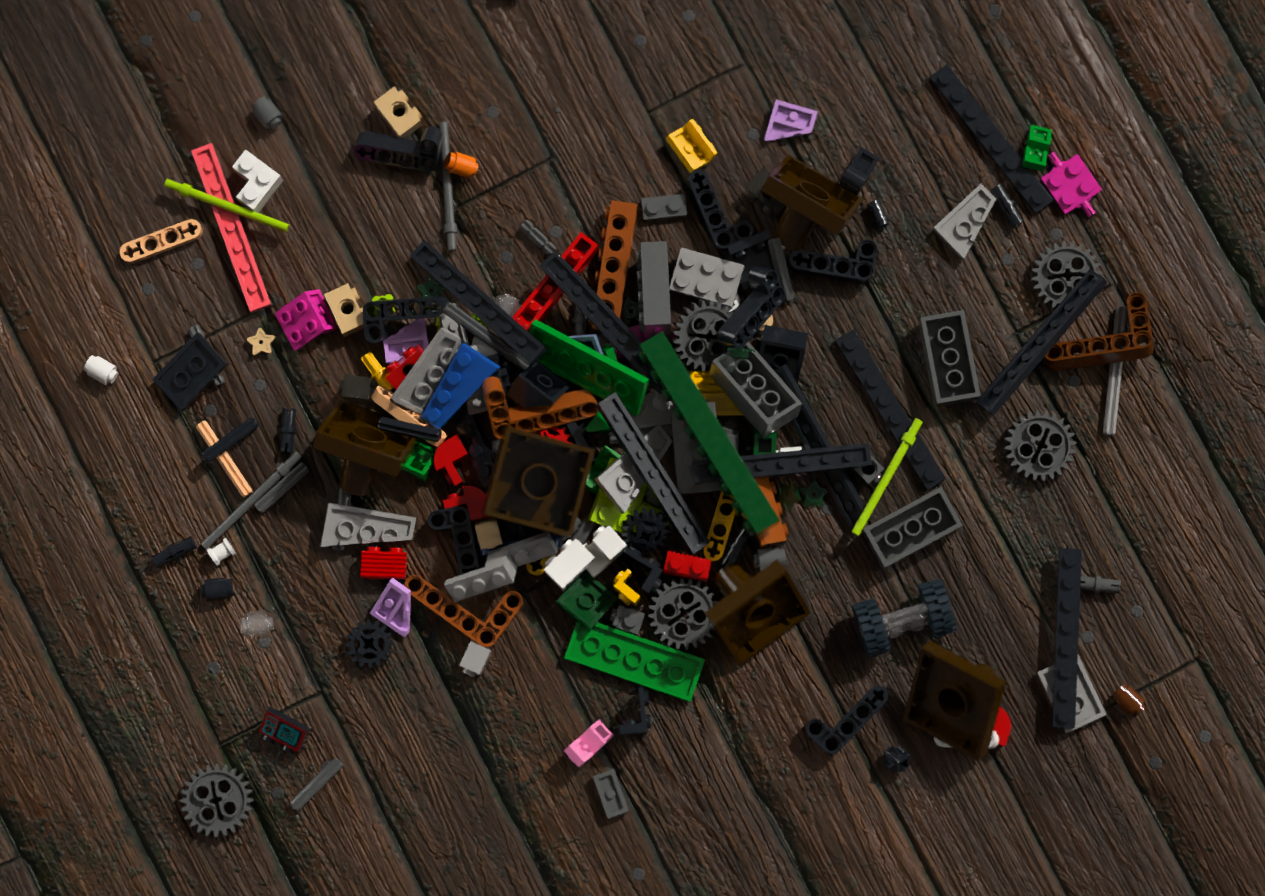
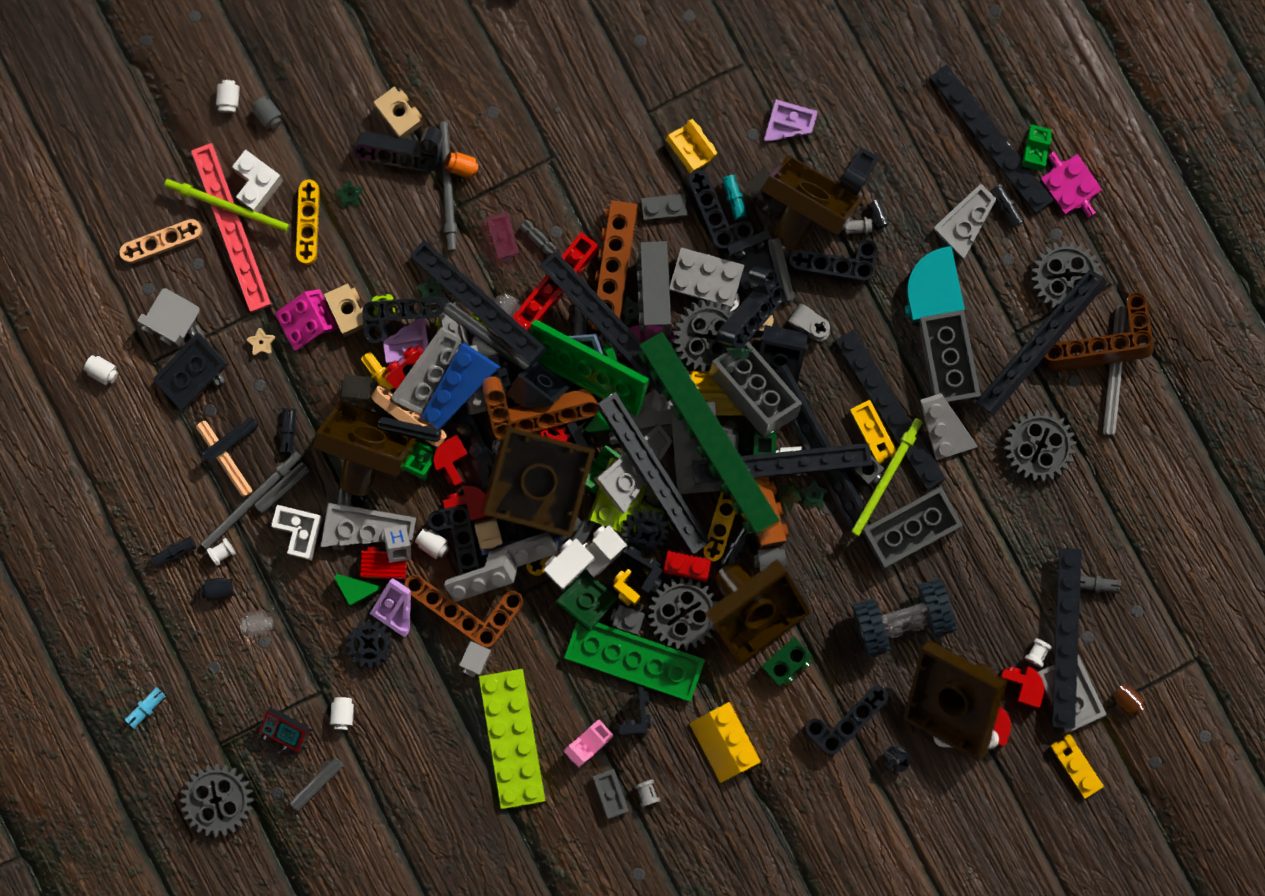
(145, 707): none -> medium azure pin
(169, 317): none -> light grey bracket
(227, 96): none -> white brick
(304, 222): none -> yellow beam
(304, 530): none -> white brick
(341, 713): none -> white brick
(349, 188): none -> clear green plate
(355, 590): none -> green slope
(397, 543): none -> light grey brick
(432, 543): none -> white brick
(503, 235): none -> clear pink plate
(512, 738): none -> lime plate
(647, 793): none -> light grey bush
(724, 742): none -> yellow slope
(734, 197): none -> teal pin
(783, 658): none -> dark green brick
(807, 320): none -> light grey piece
(859, 226): none -> light grey pin
(873, 431): none -> yellow plate
(933, 286): none -> teal brick
(944, 428): none -> light grey wing
(1031, 685): none -> red brick
(1038, 652): none -> white bush
(1077, 767): none -> yellow plate

